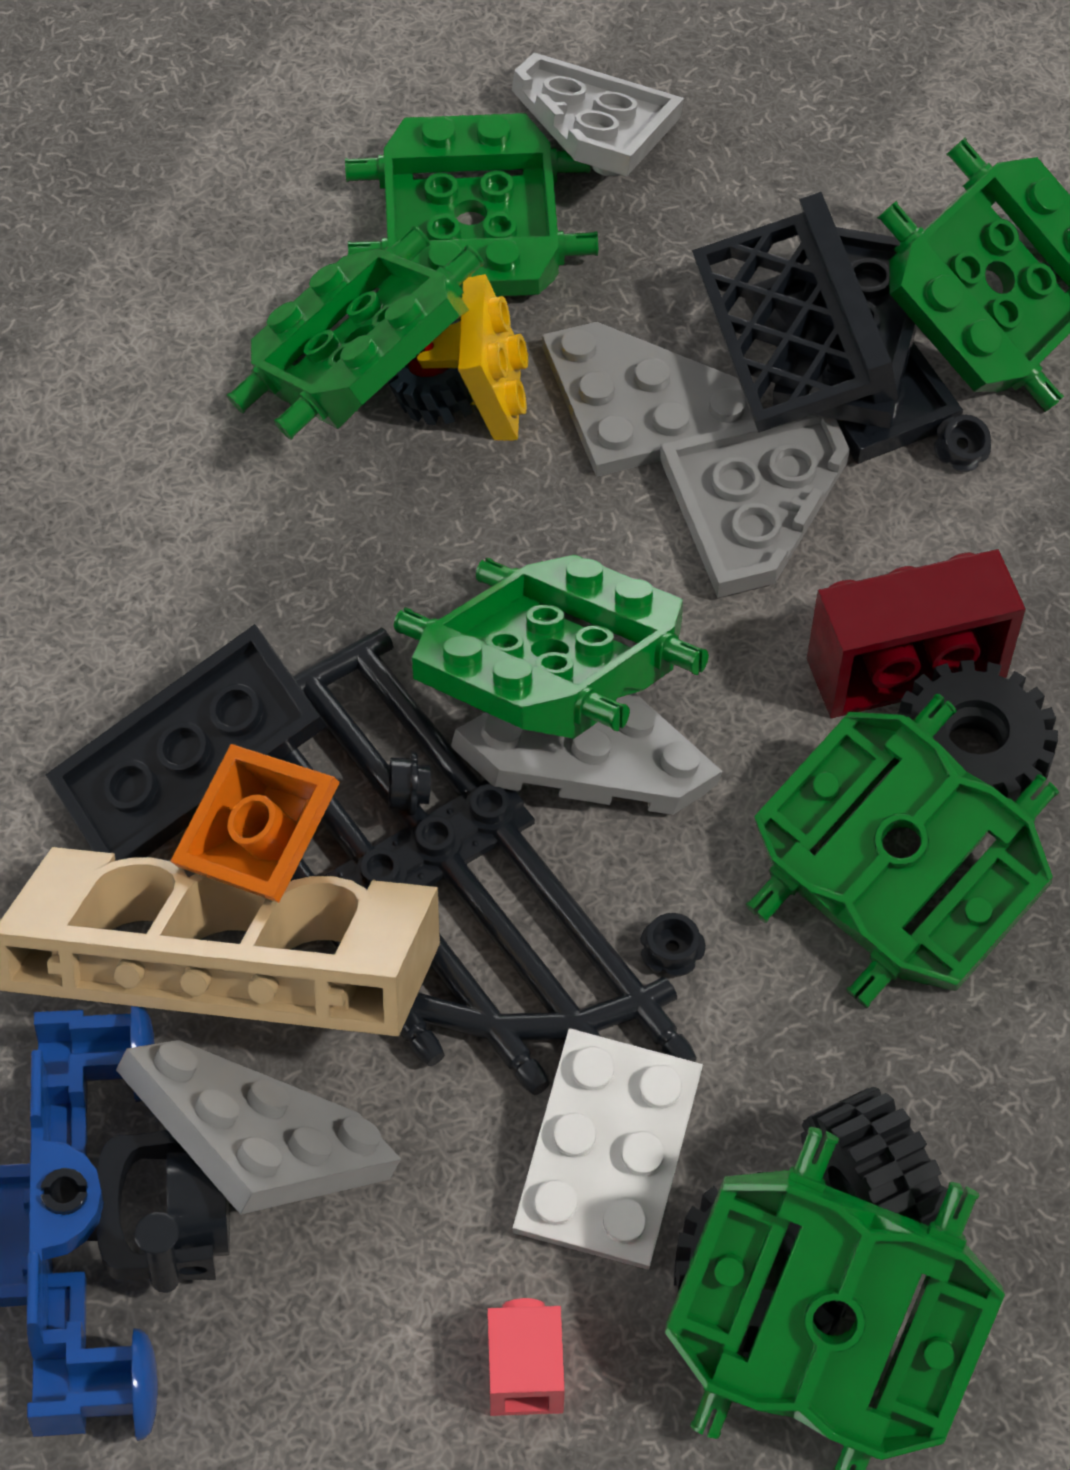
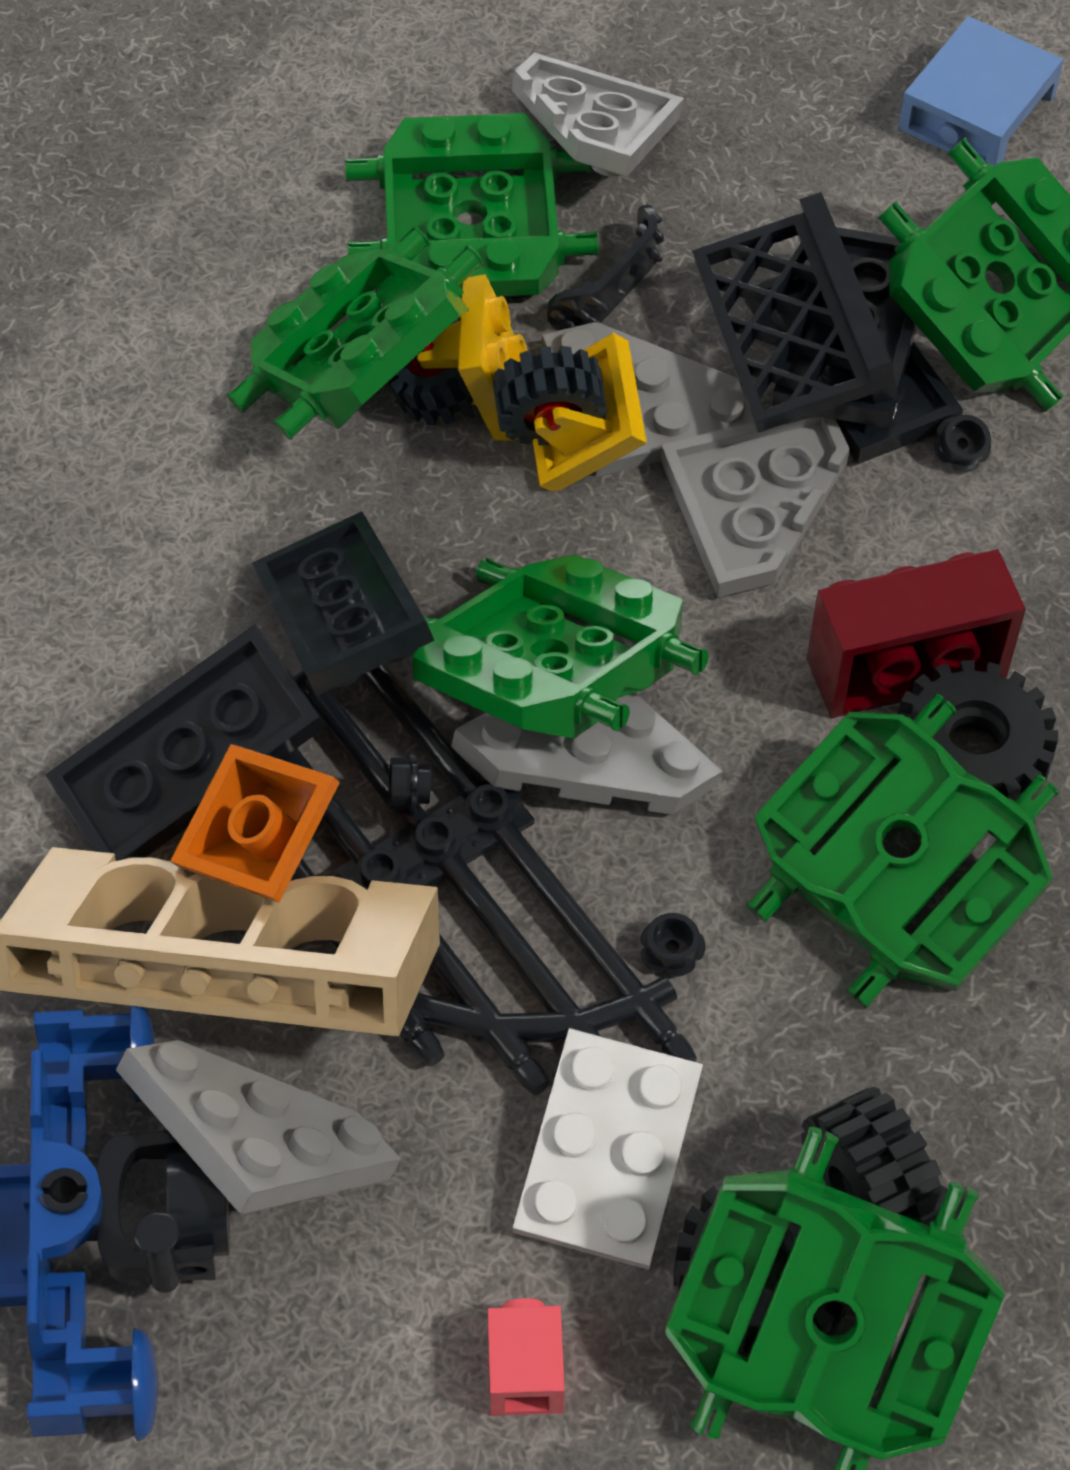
(342, 604): none -> black plate
(572, 407): none -> plate
(597, 300): none -> black piece
(979, 90): none -> medium blue panel

